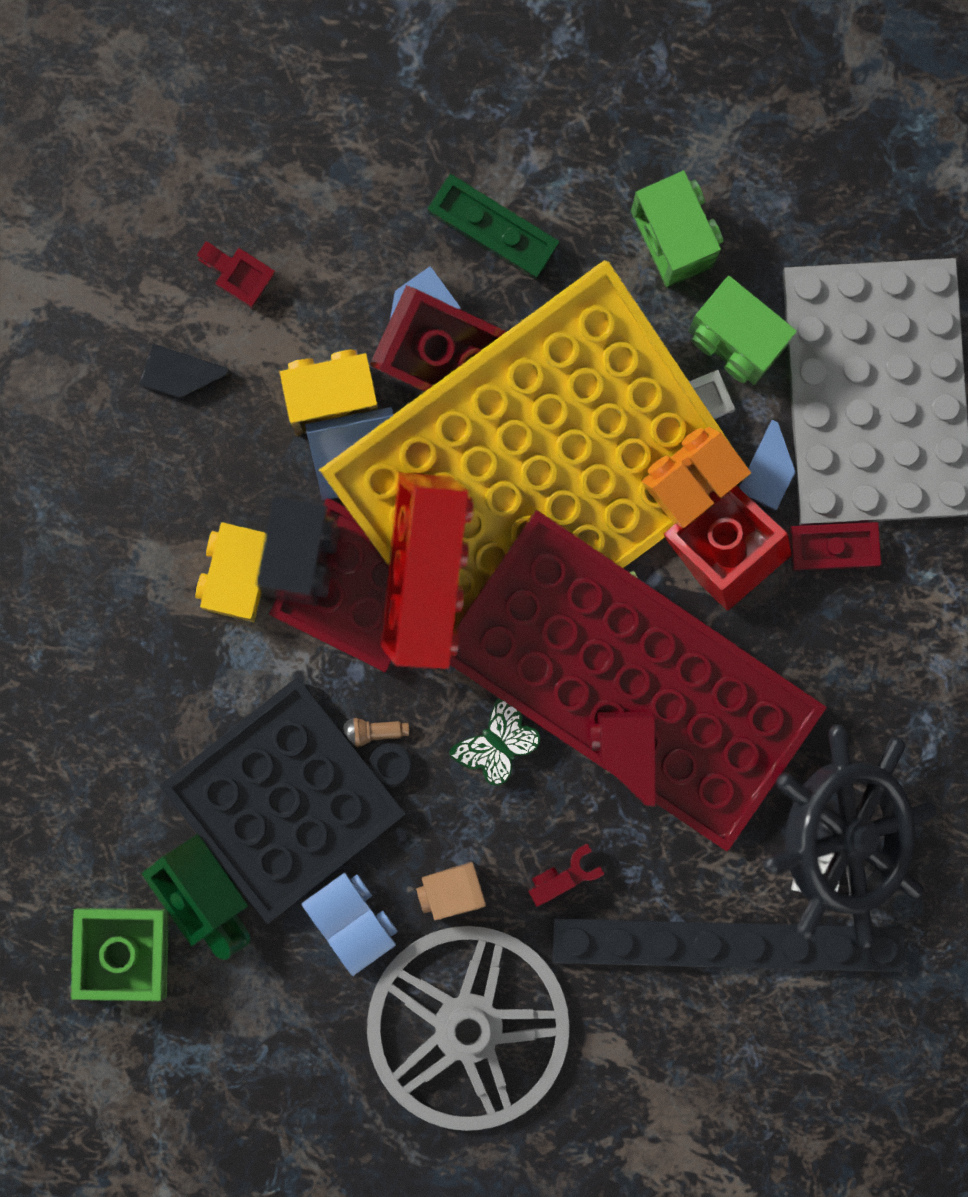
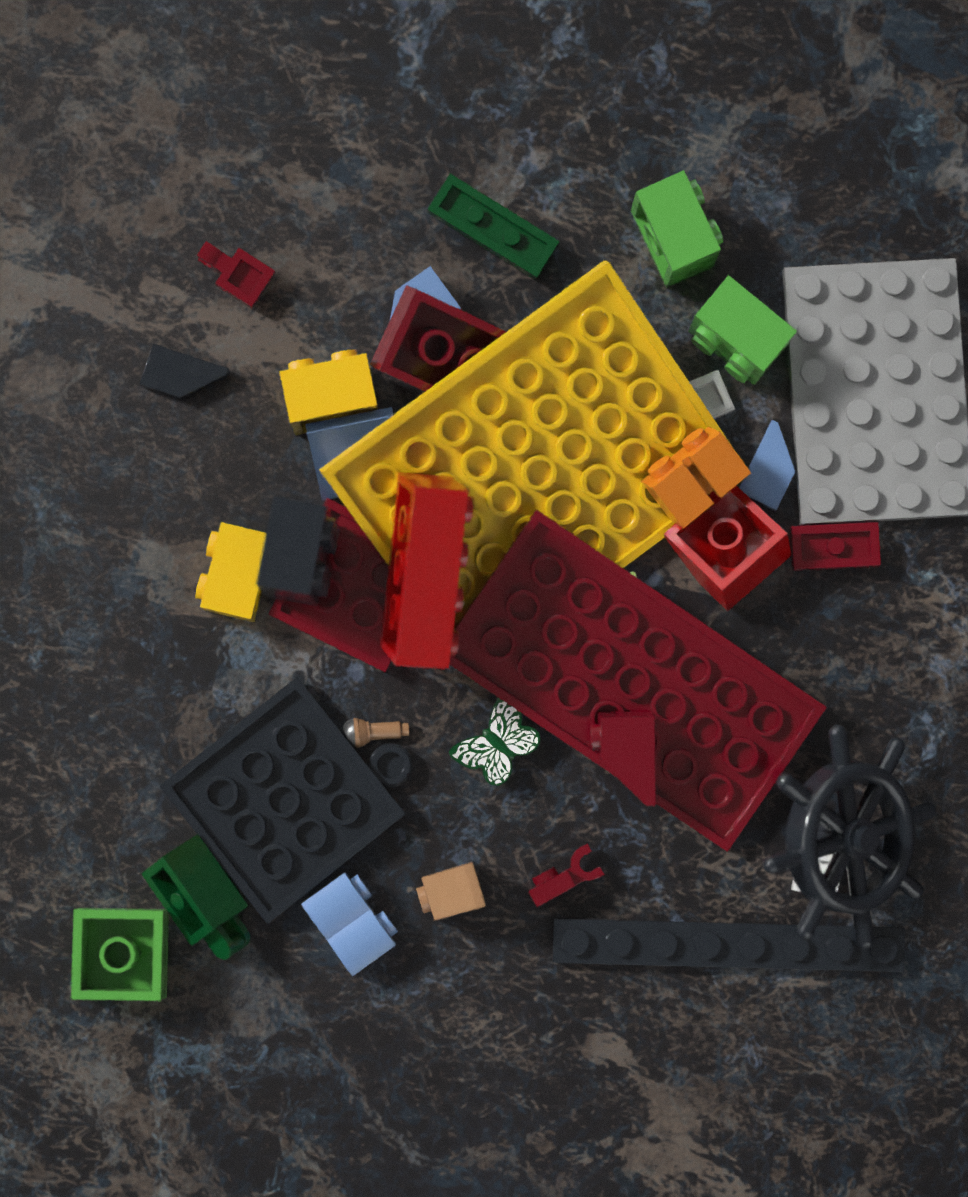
(468, 1028): light grey wheel -> none

